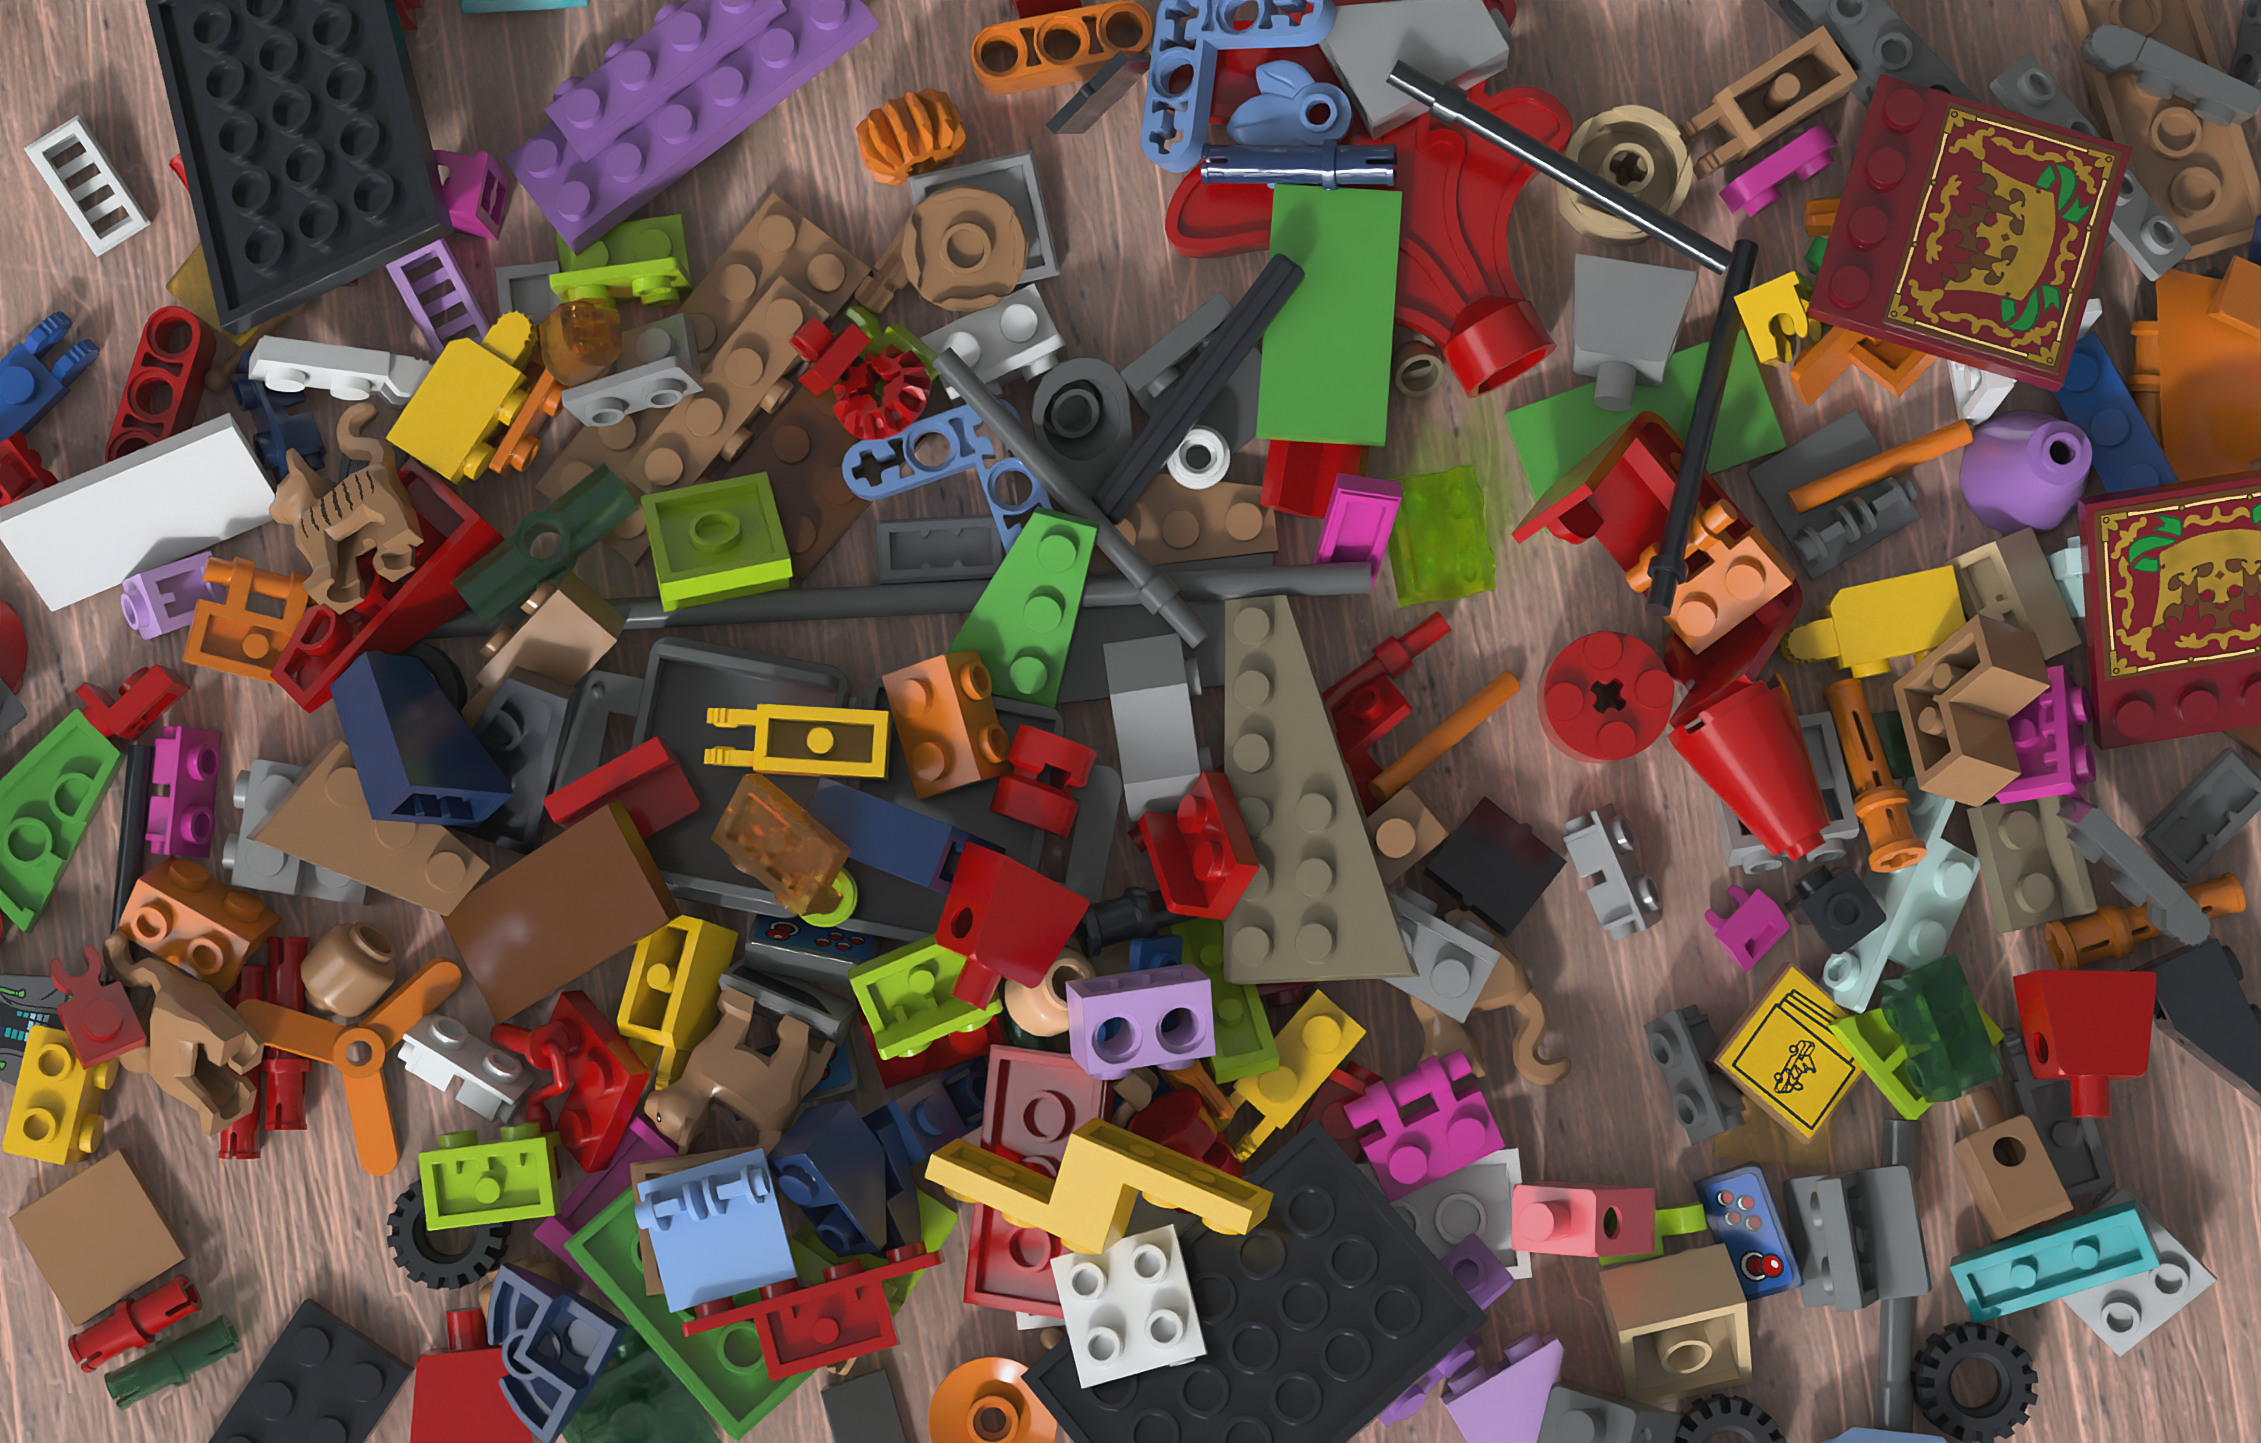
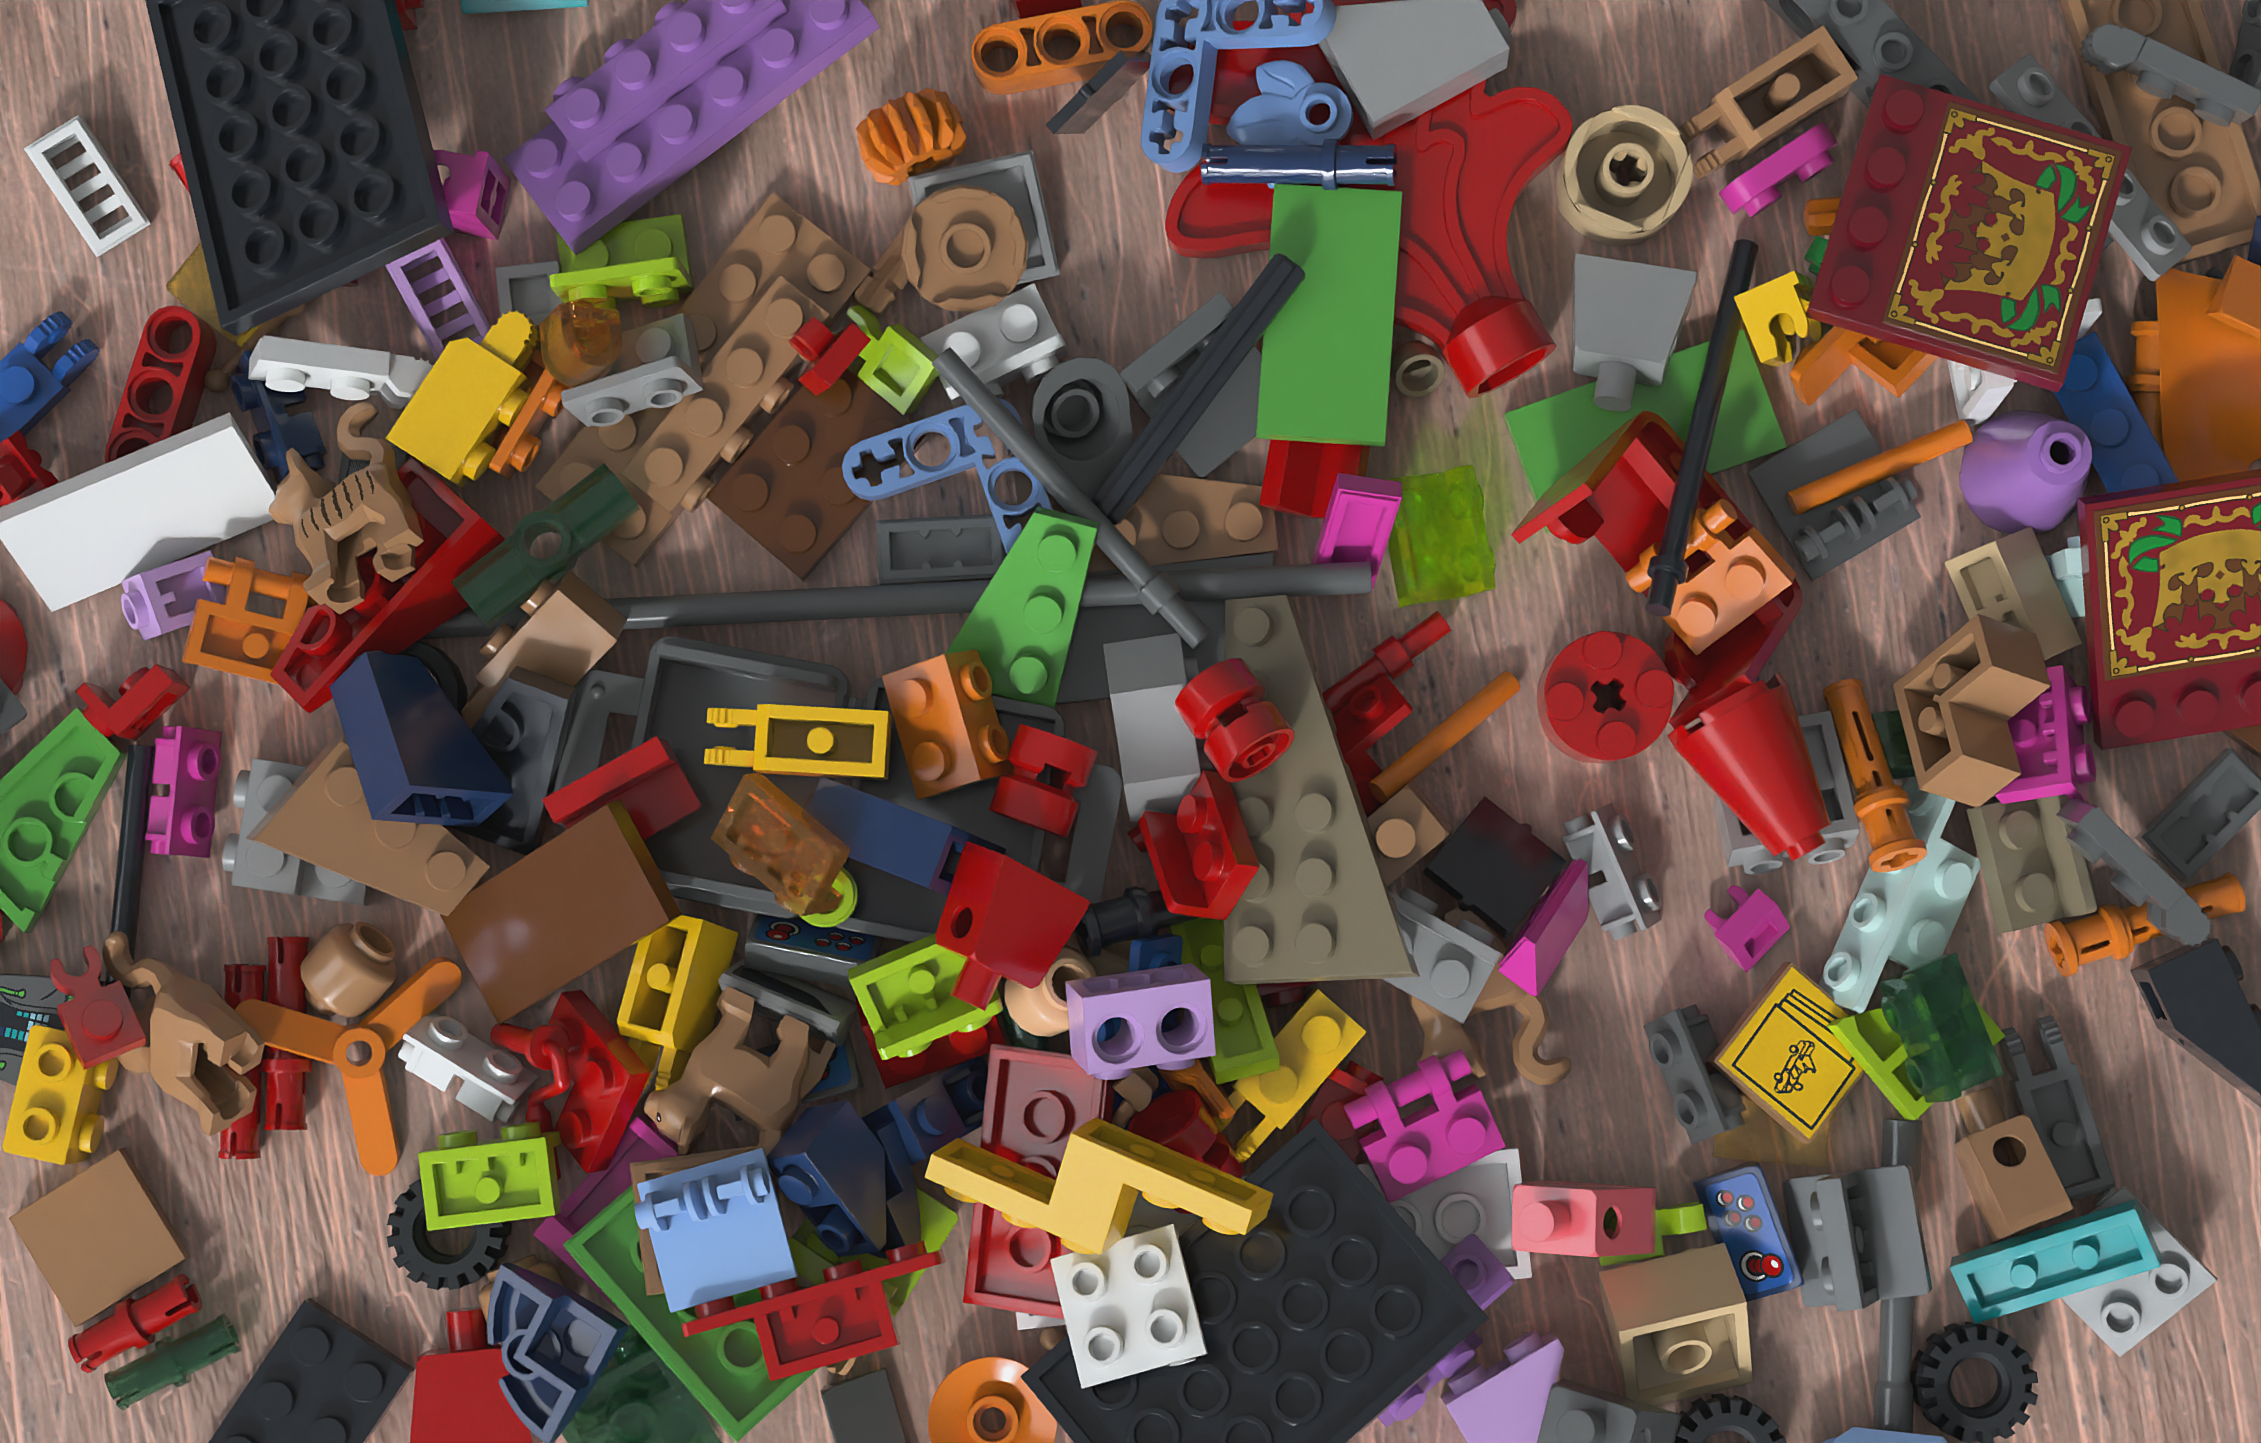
(196, 921): orange bracket -> none
(716, 541): lime bracket -> none
(903, 397): red gear -> none
(1219, 453): white plate -> none
(1239, 727): none -> red wheel
(1451, 104): black bar -> none
(1549, 930): none -> dark pink slope
(1835, 906): black bracket -> none
(1879, 622): yellow hinge -> none
(2087, 1030): red torso -> none

